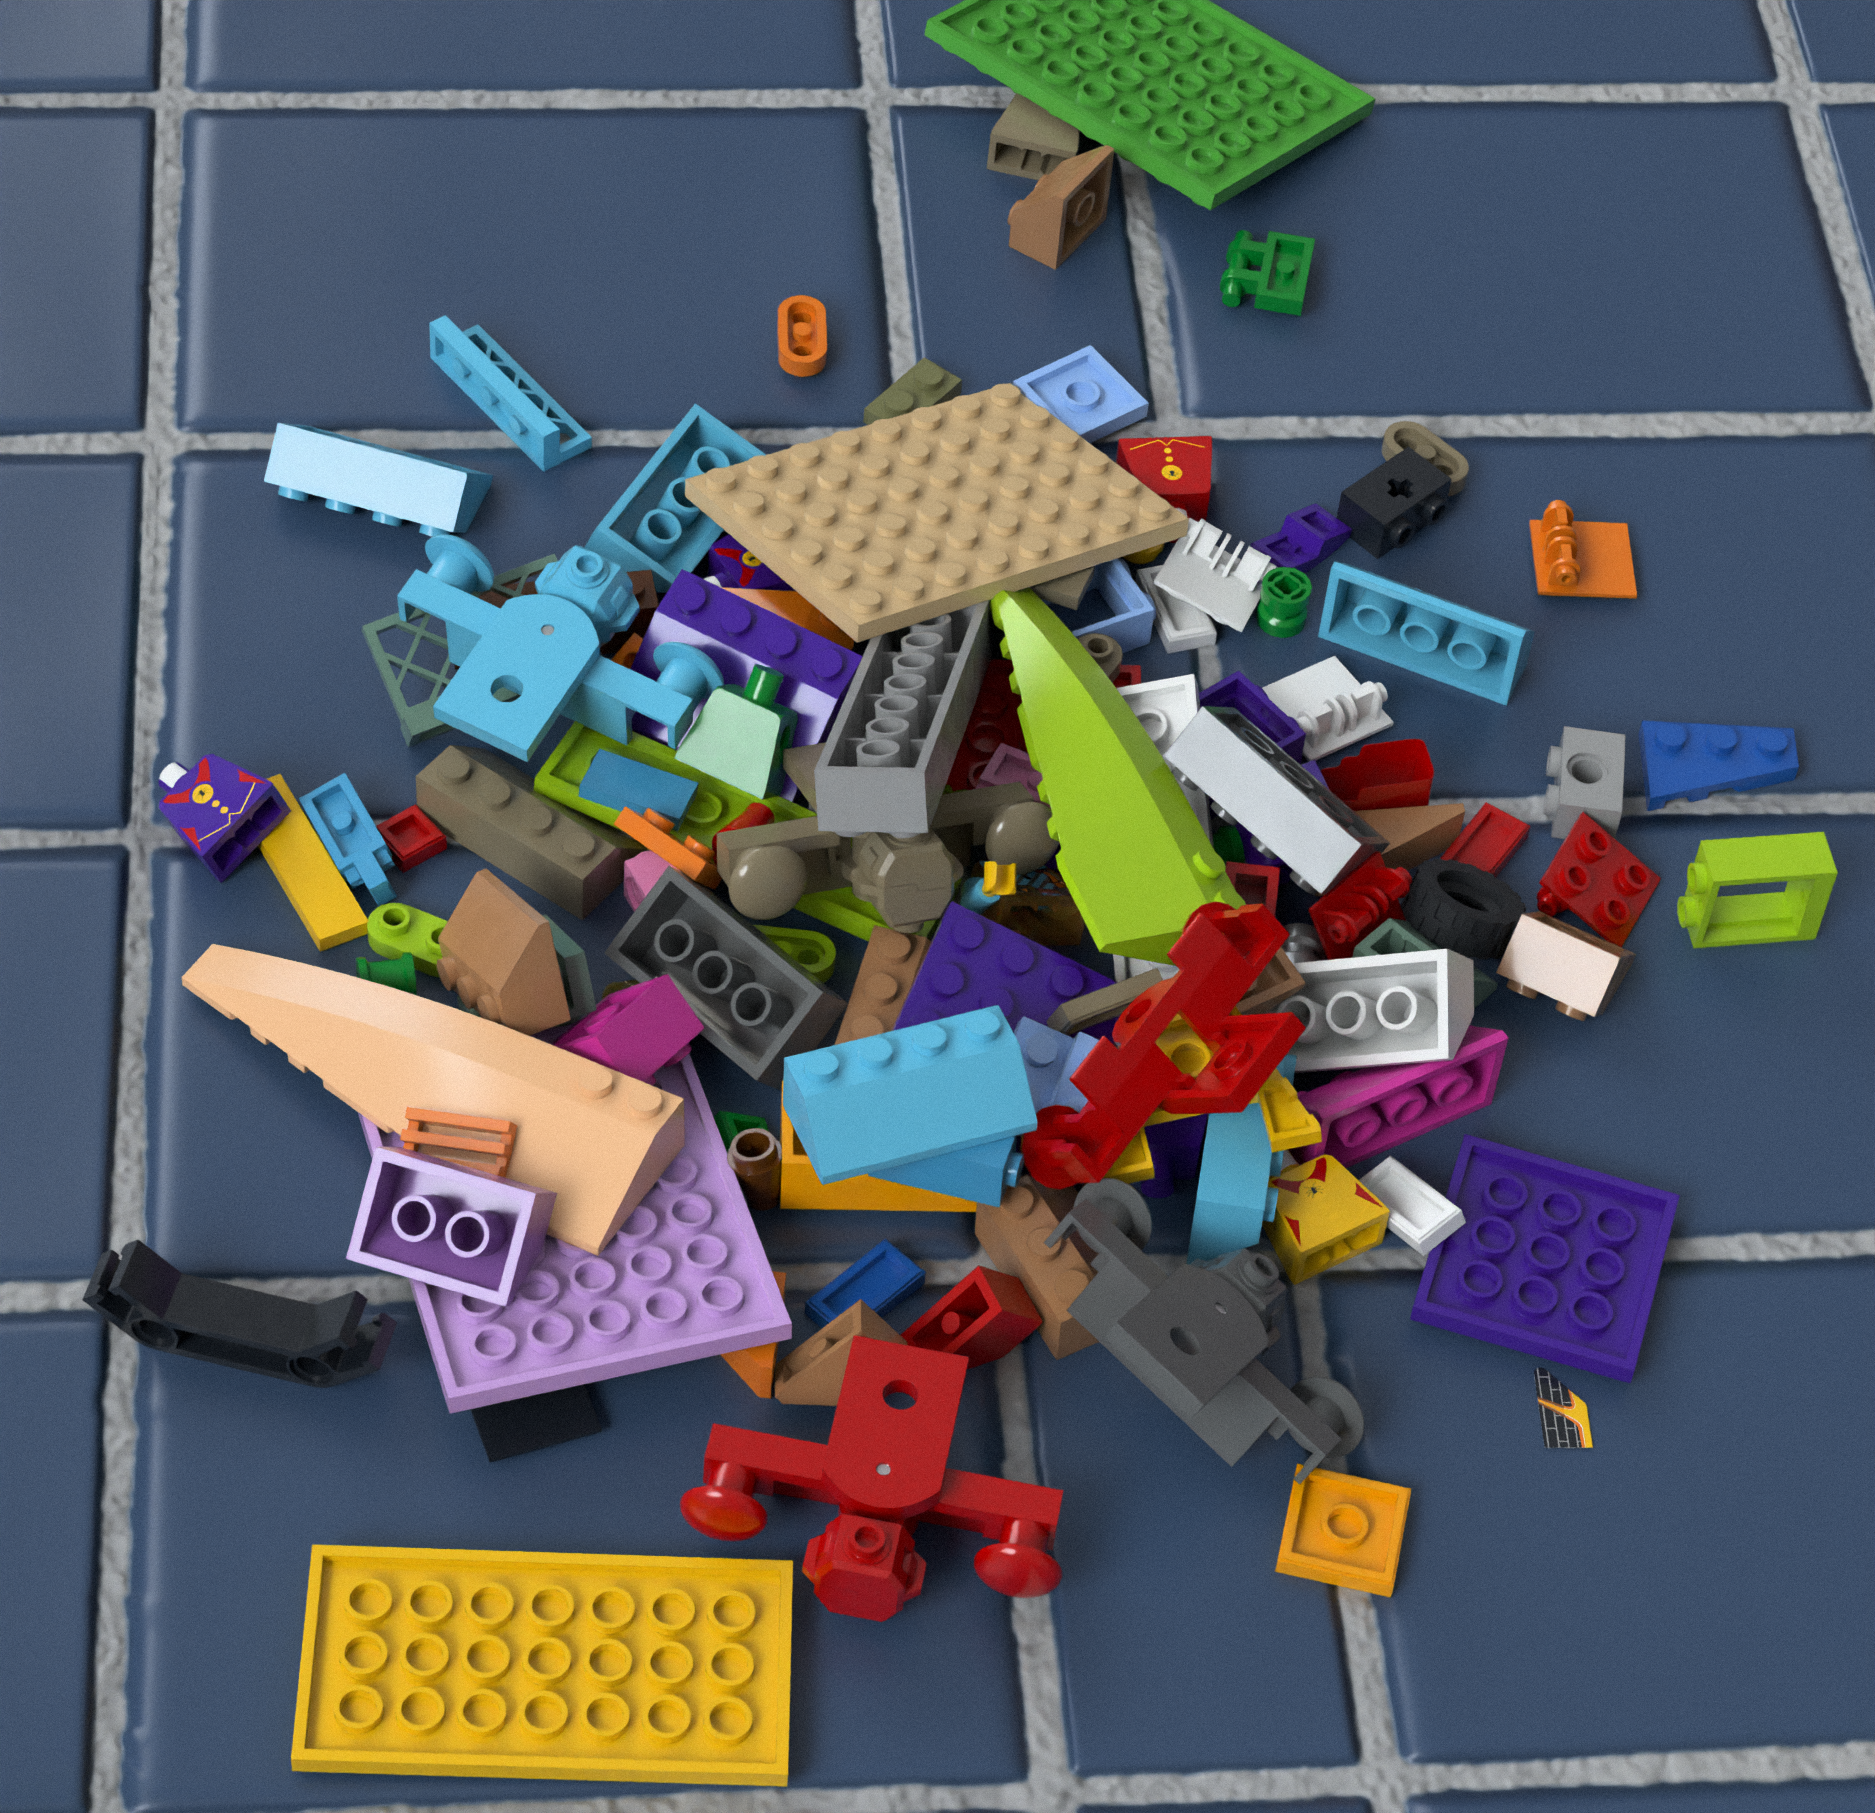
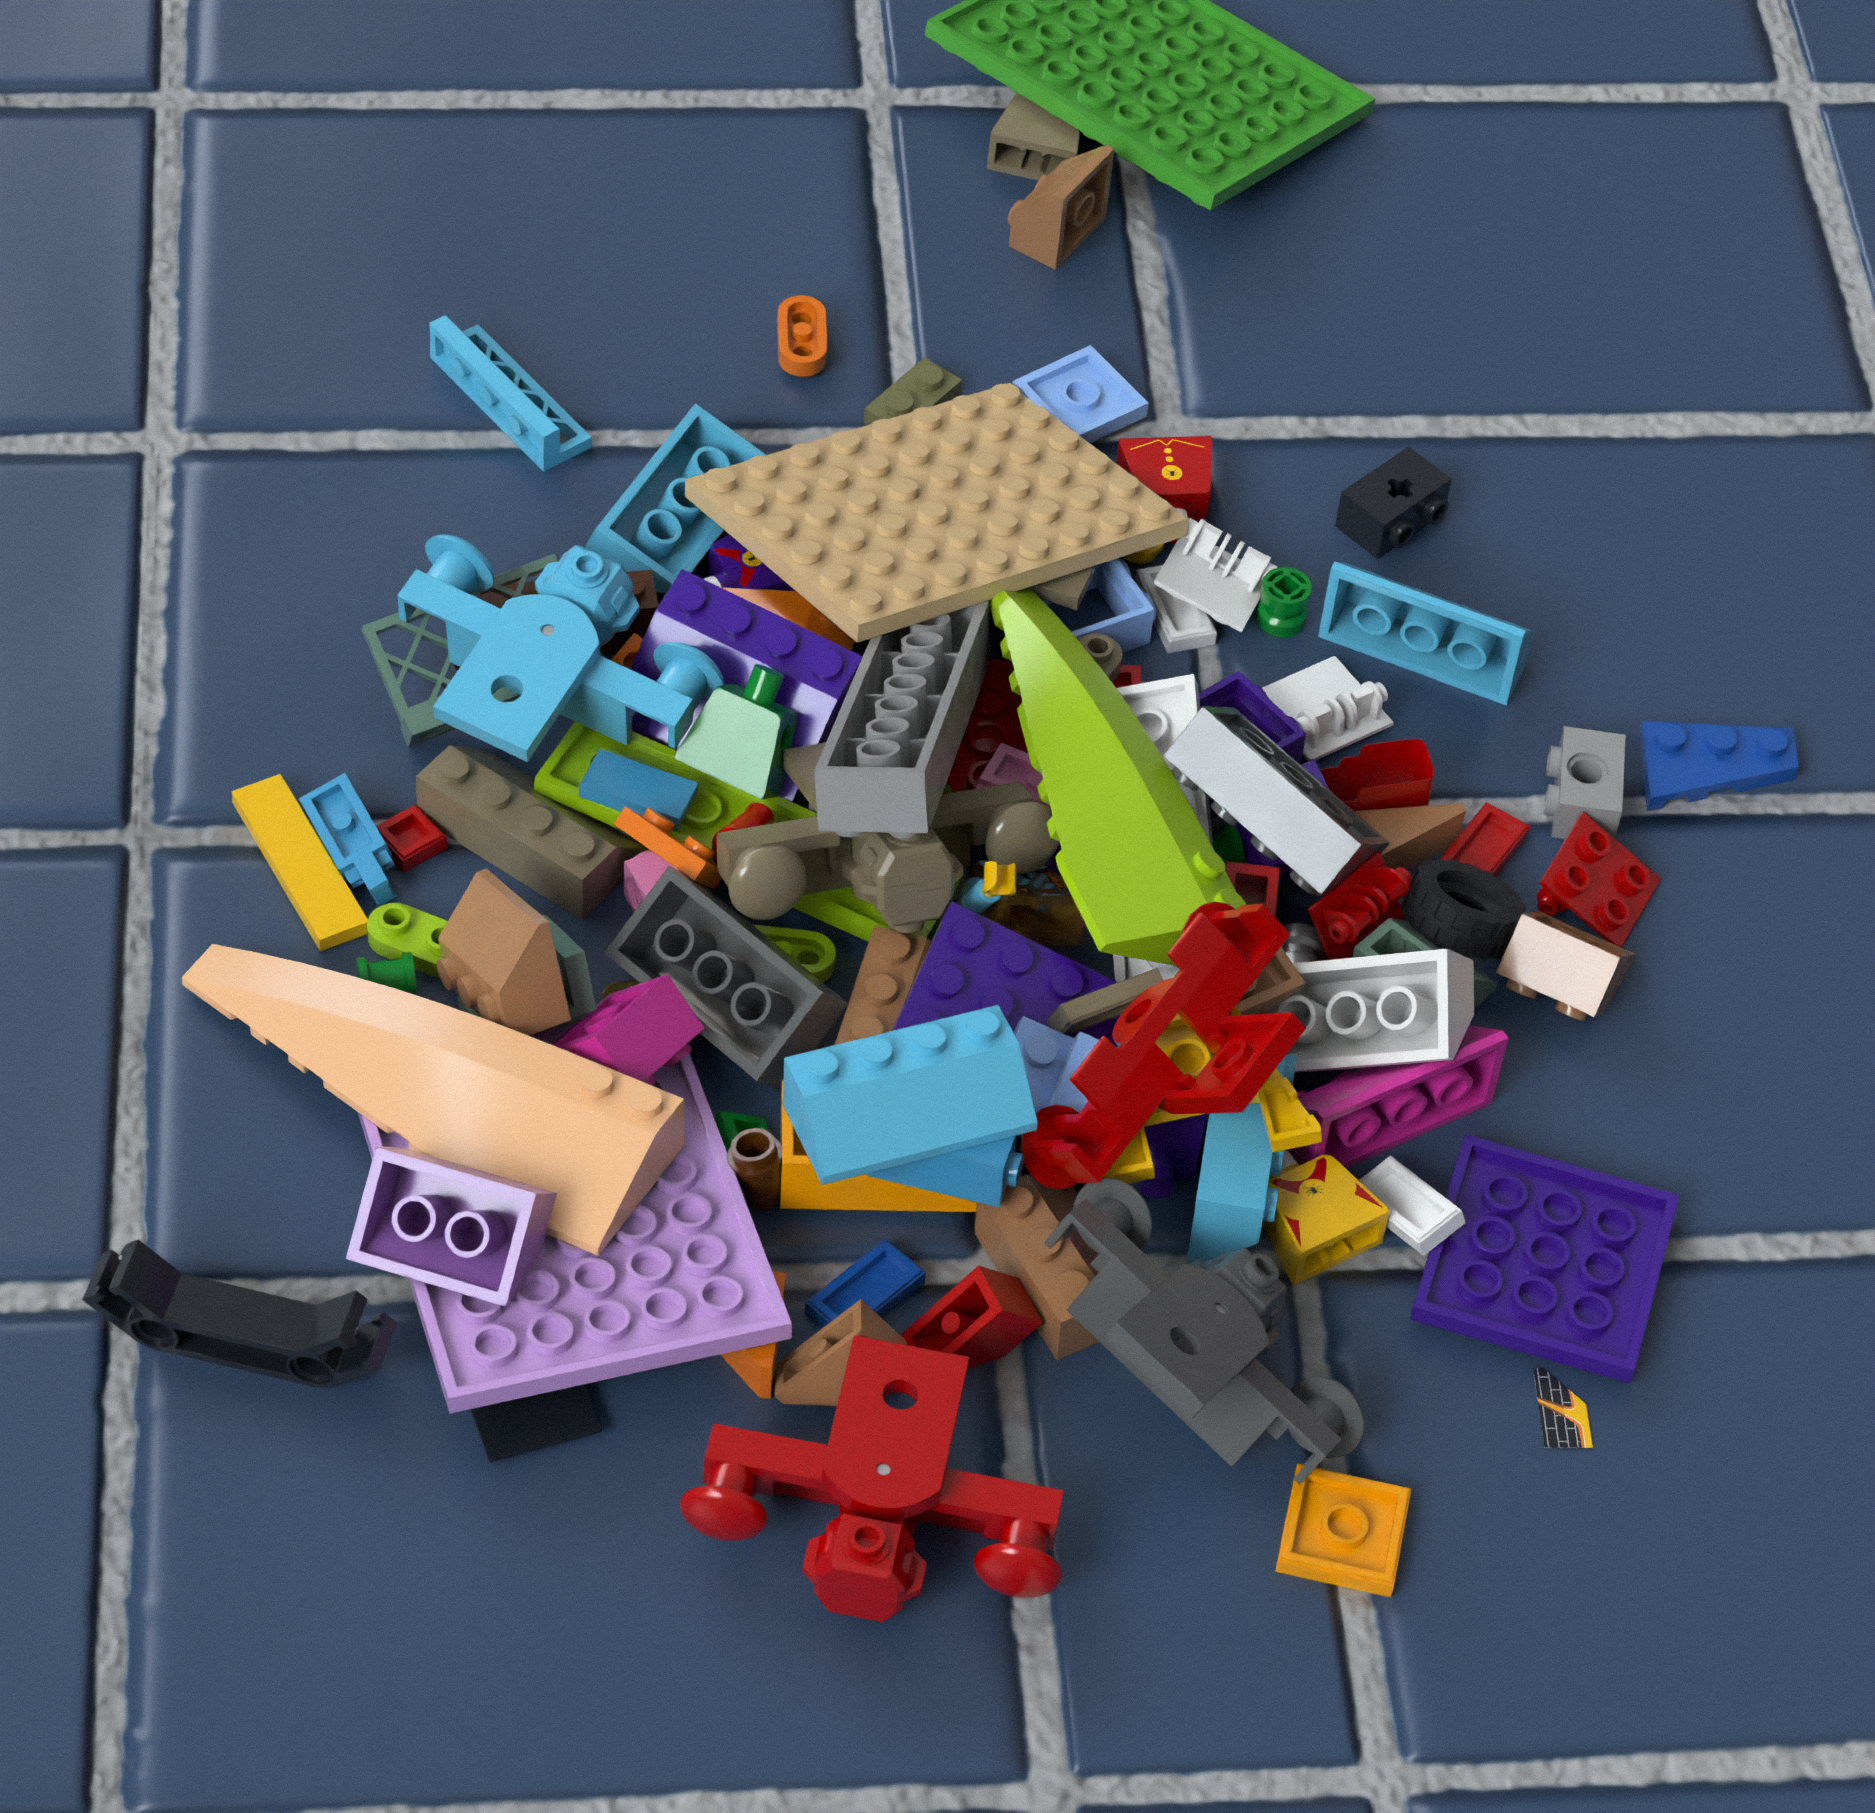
(220, 810): dark purple torso -> none
(375, 478): slope -> none
(414, 1137): orange tile -> none
(545, 1666): yellow plate -> none
(1282, 276): green plate -> none
(1304, 539): dark purple slope -> none
(1429, 446): dark tan plate -> none
(1581, 556): orange hinge -> none
(1763, 917): lime window -> none

